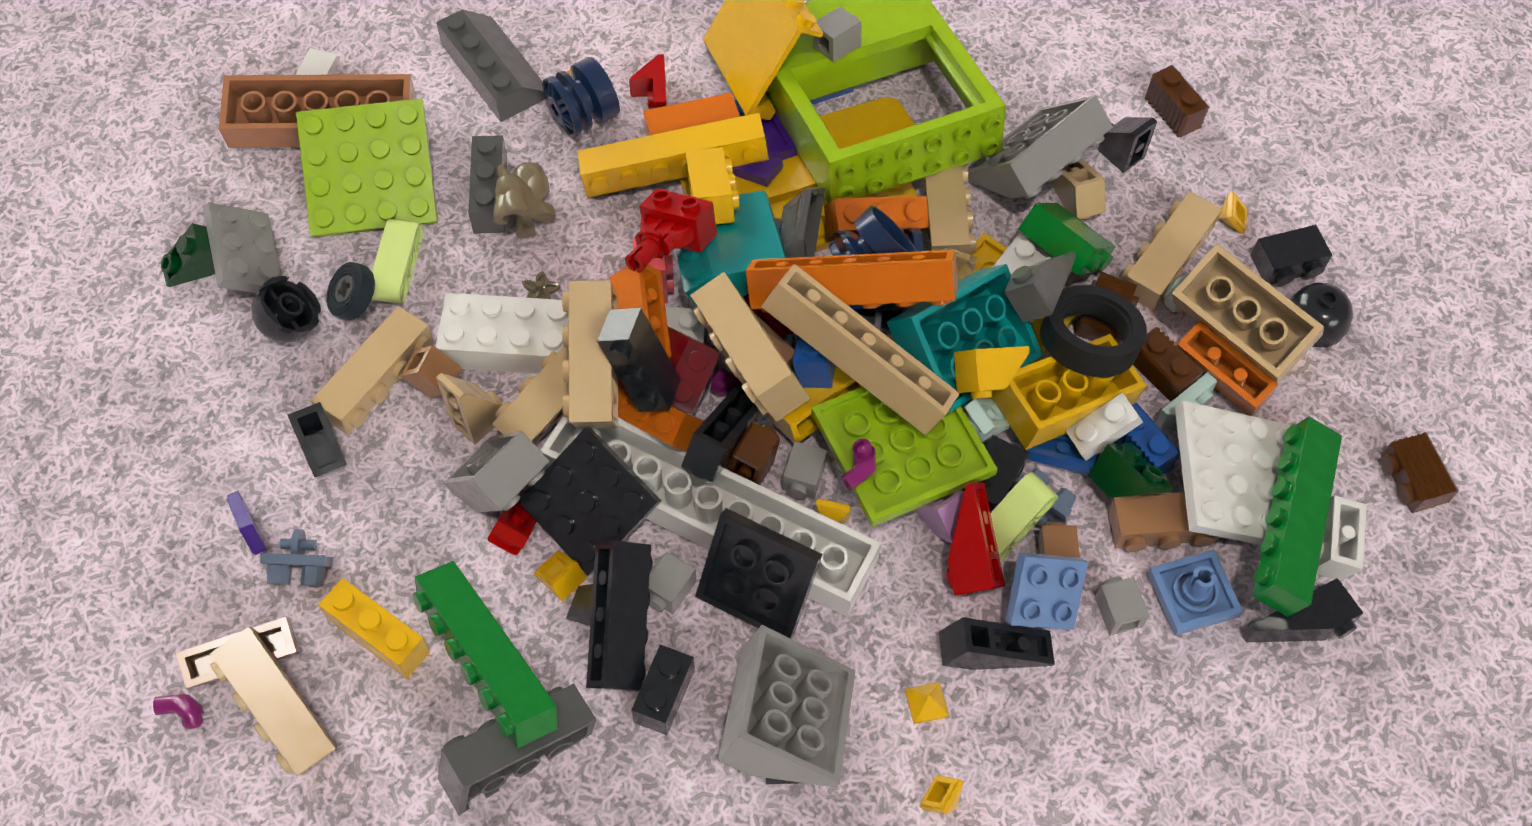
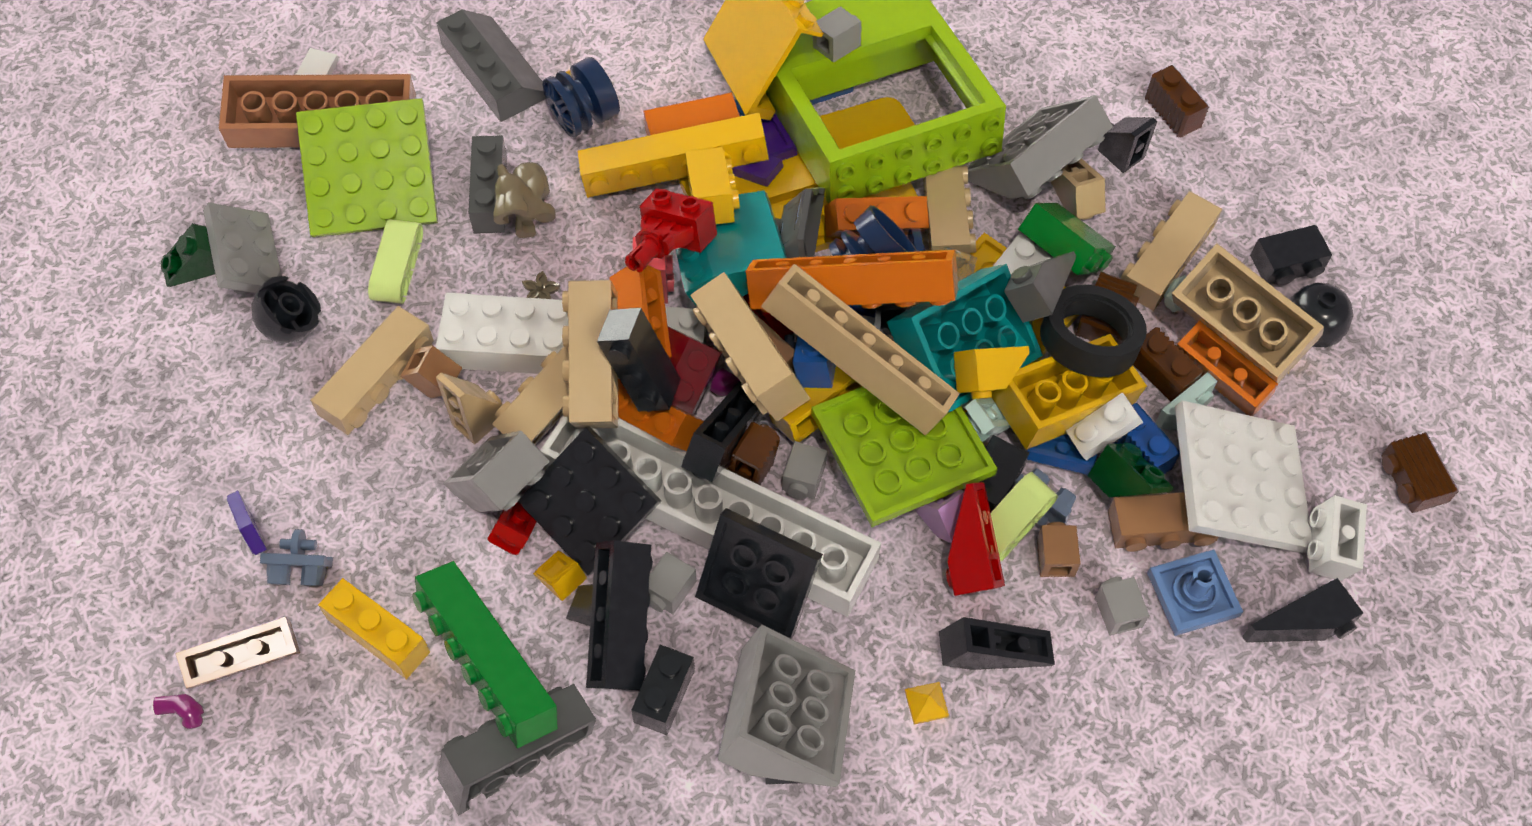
(273, 701): tan brick -> none
(317, 439): black slope -> none
(350, 291): black bush -> none
(650, 82): red slope -> none
(834, 510): yellow slope -> none
(864, 464): magenta arm -> none
(942, 795): yellow slope -> none
(1046, 591): medium blue plate -> none
(1234, 213): yellow slope -> none
(1297, 517): green brick -> none

